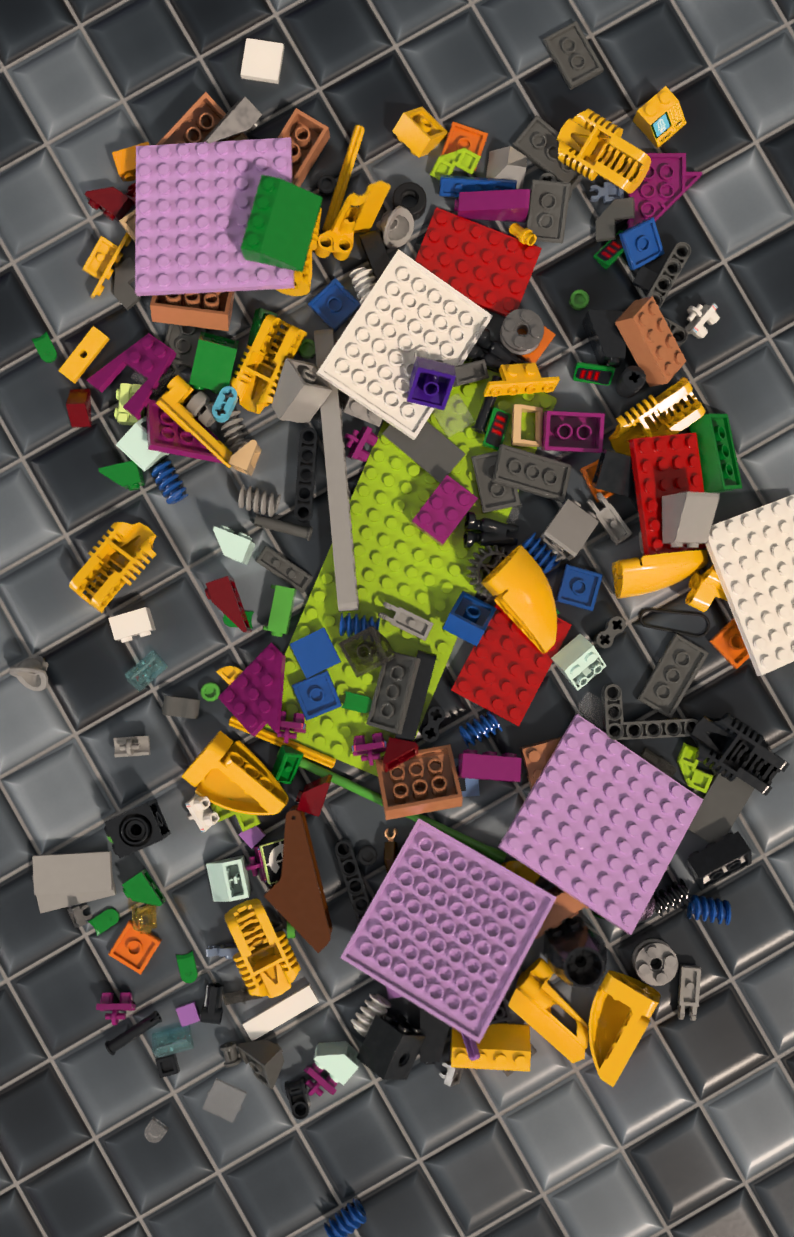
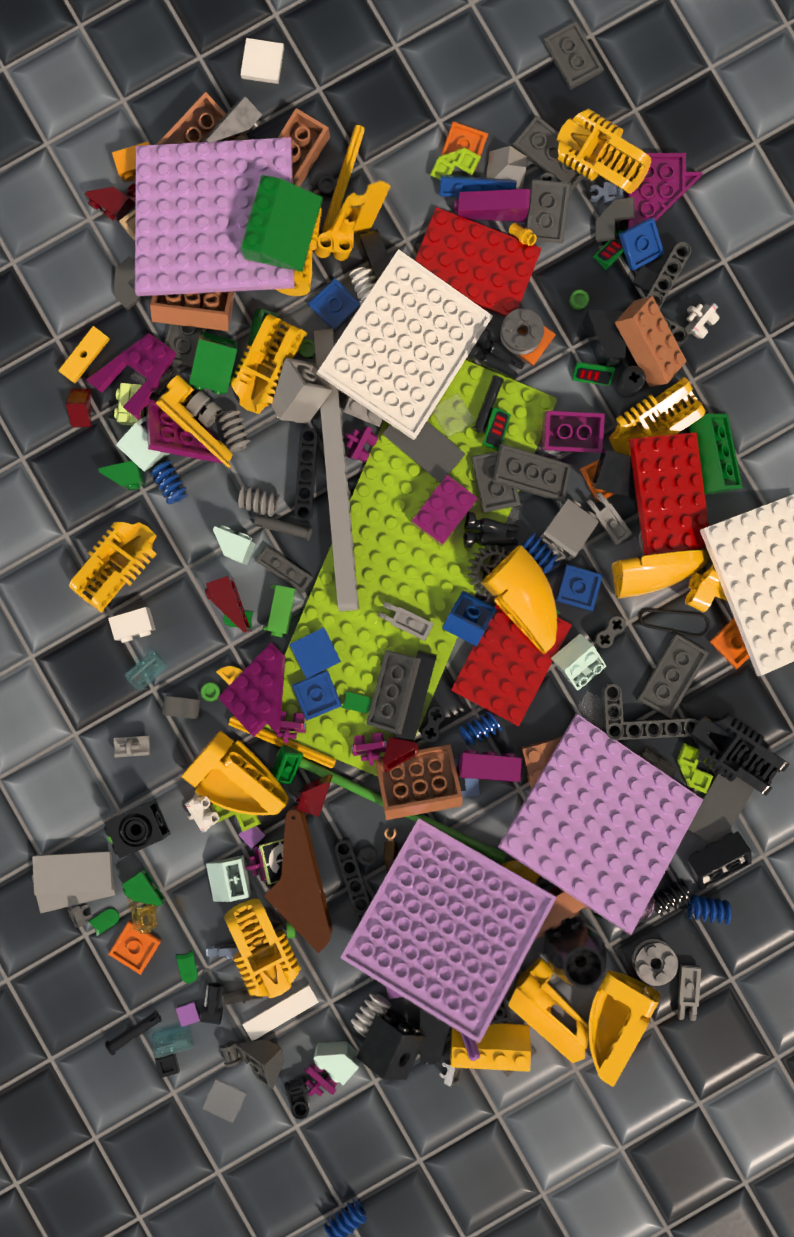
(32, 673): light grey helmet -> none
(45, 348): green piece -> none
(102, 259): yellow bracket -> none
(125, 1004): magenta hips -> none
(155, 1130): clear tile -> none
(221, 402): medium azure beam -> none
(246, 458): tan tile -> none
(355, 625): blue piece -> none
(367, 650): clear smoke slope -> none
(396, 227): light grey helmet -> none
(413, 190): black tyre -> none
(419, 131): yellow slope -> none
(431, 383): dark purple slope -> none
(470, 372): dark grey tile -> none
(516, 425): tan tile -> none
(520, 379): yellow bracket -> none
(660, 117): yellow slope -> none
(688, 518): light grey slope -> none

